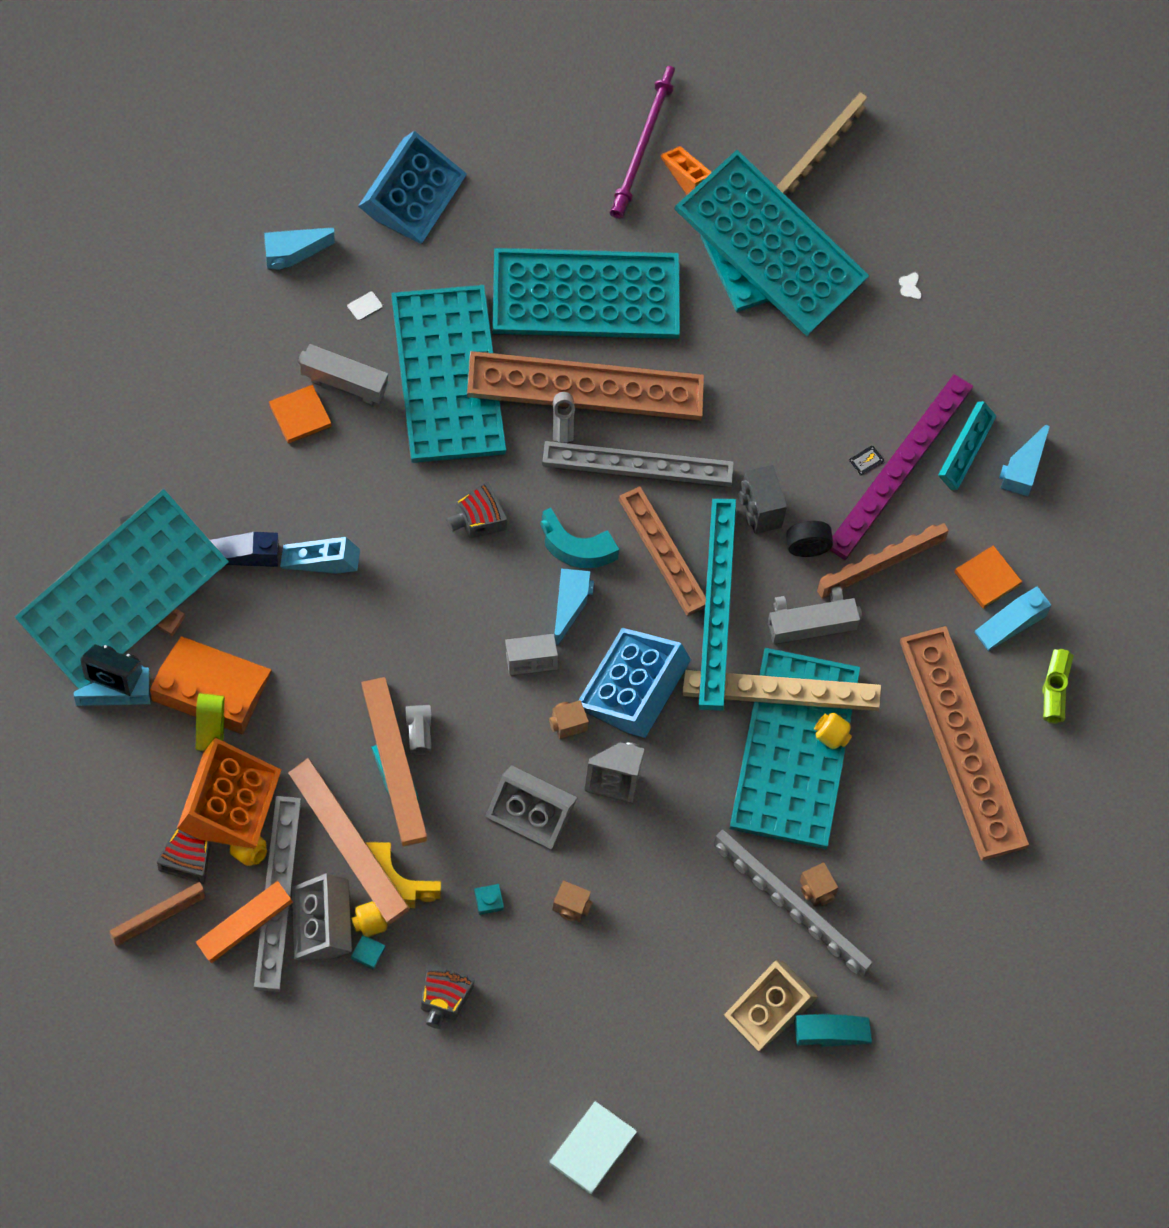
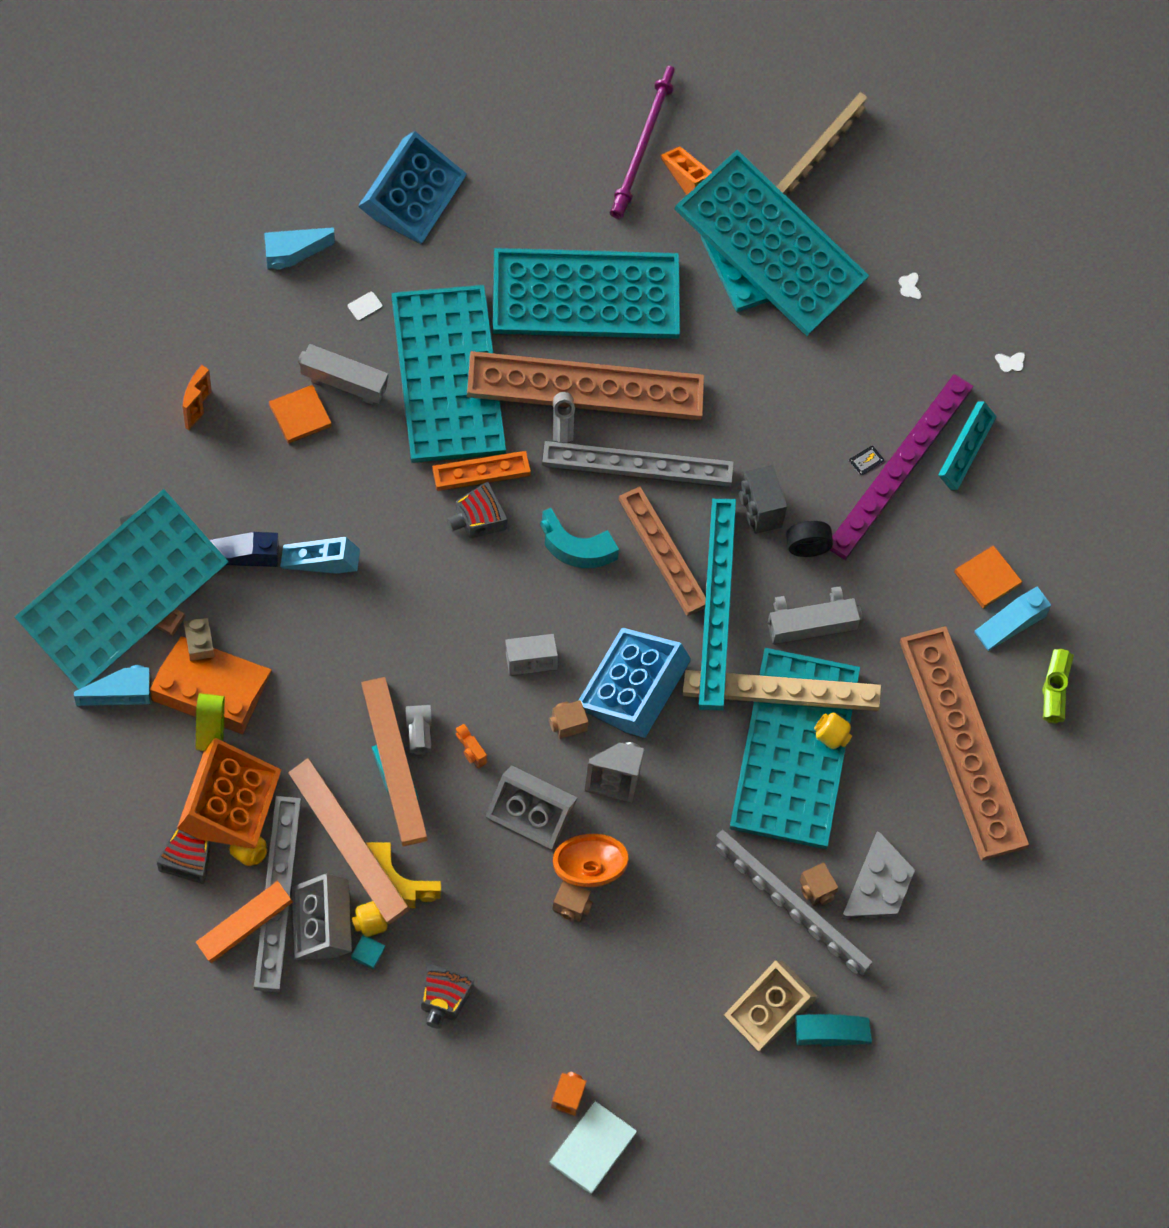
(111, 668): black slope -> none
(157, 914): nougat tile -> none
(195, 394): none -> orange slope
(199, 639): none -> dark tan plate
(473, 750): none -> orange plate
(481, 470): none -> orange plate
(489, 899): teal plate -> none
(568, 1093): none -> orange brick
(571, 599): medium azure slope -> none
(590, 860): none -> orange dish
(880, 882): none -> light grey wing
(888, 557): nougat plate -> none
(1014, 362): none -> white sticker
(1023, 464): medium azure slope -> none

